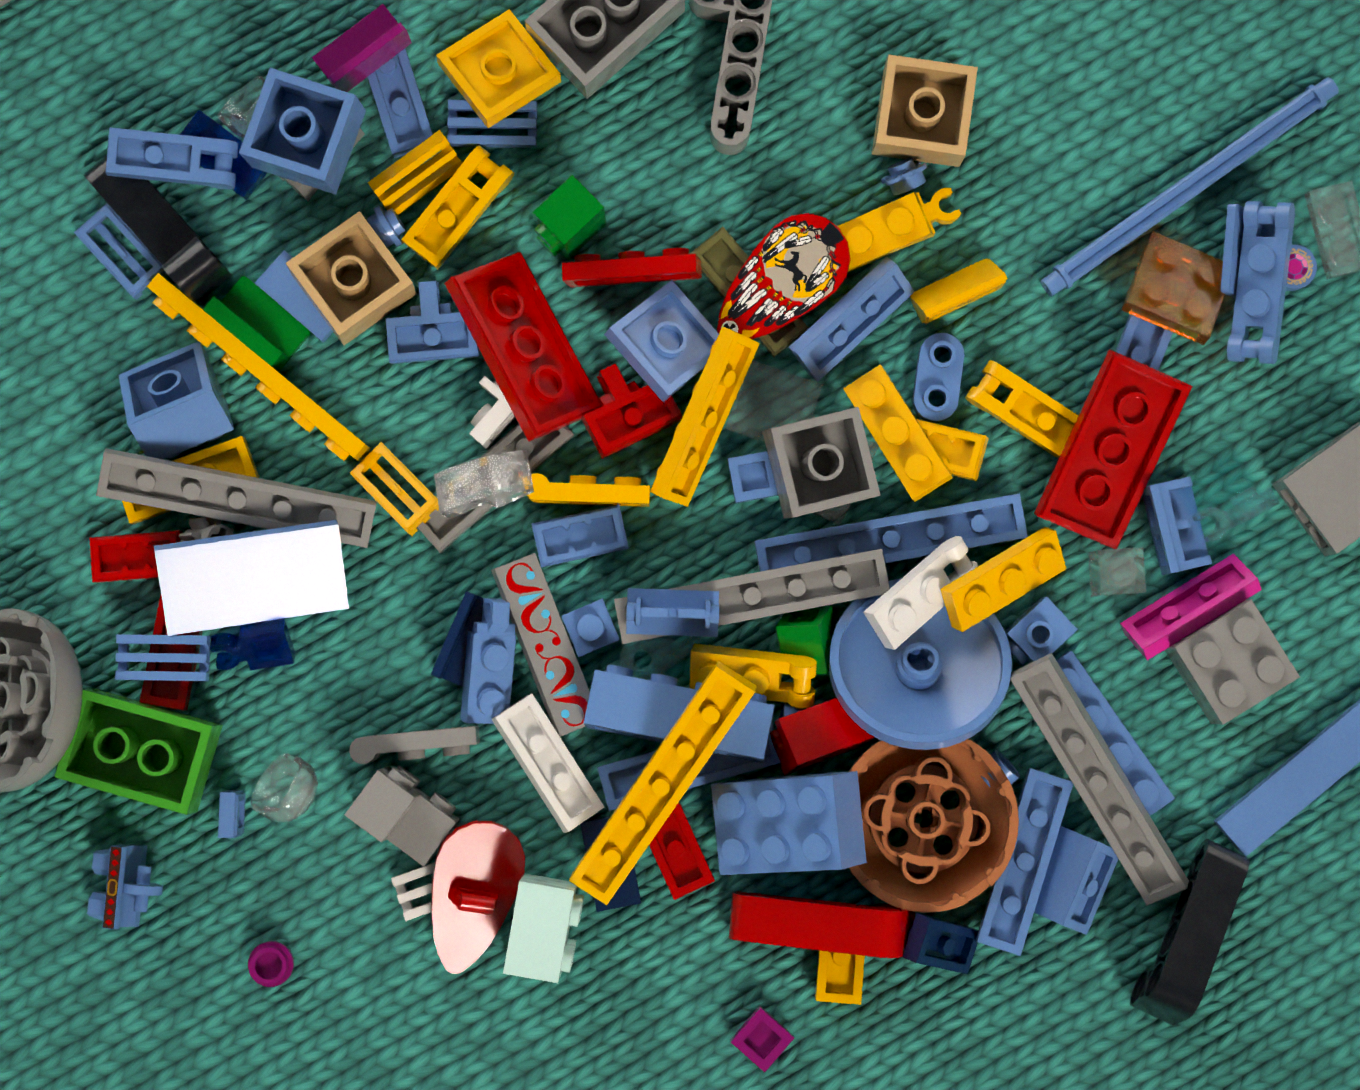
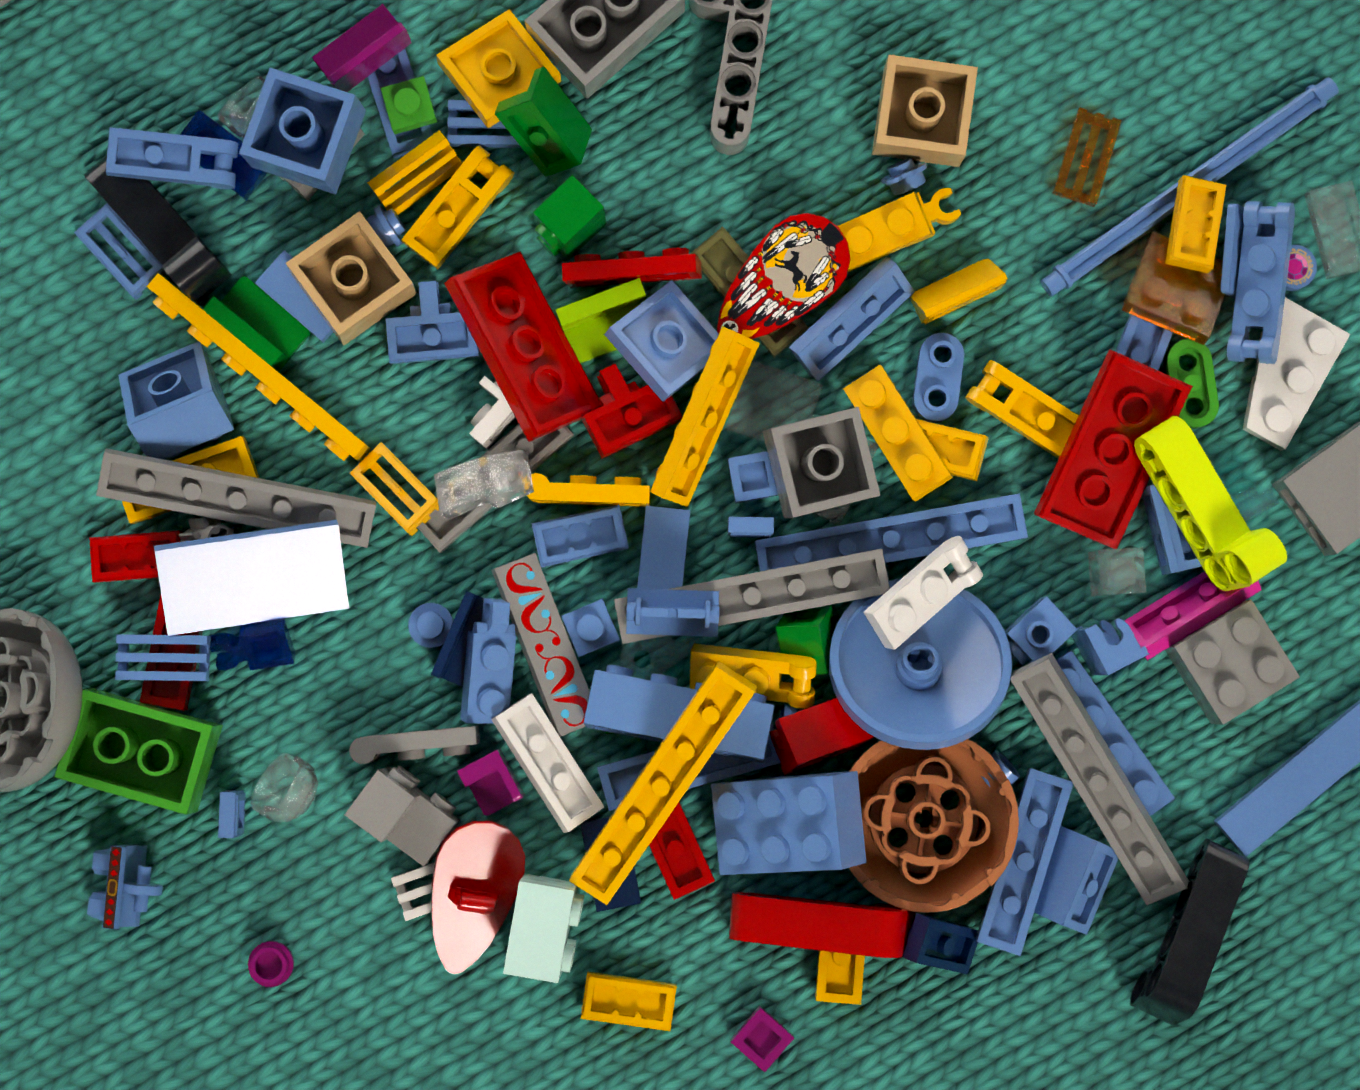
(409, 105): none -> bright green plate
(430, 625): none -> medium blue plate
(492, 782): none -> magenta panel
(546, 124): none -> green panel
(591, 317): none -> lime panel
(628, 1001): none -> yellow plate
(663, 548): none -> medium blue tile
(751, 527): none -> medium blue tile
(1003, 579): yellow plate -> none
(1097, 121): none -> clear orange tile
(1104, 650): none -> medium blue hinge
(1195, 224): none -> yellow plate
(1200, 377): none -> bright green plate
(1204, 509): none -> neon yellow beam
(1286, 389): none -> white wing

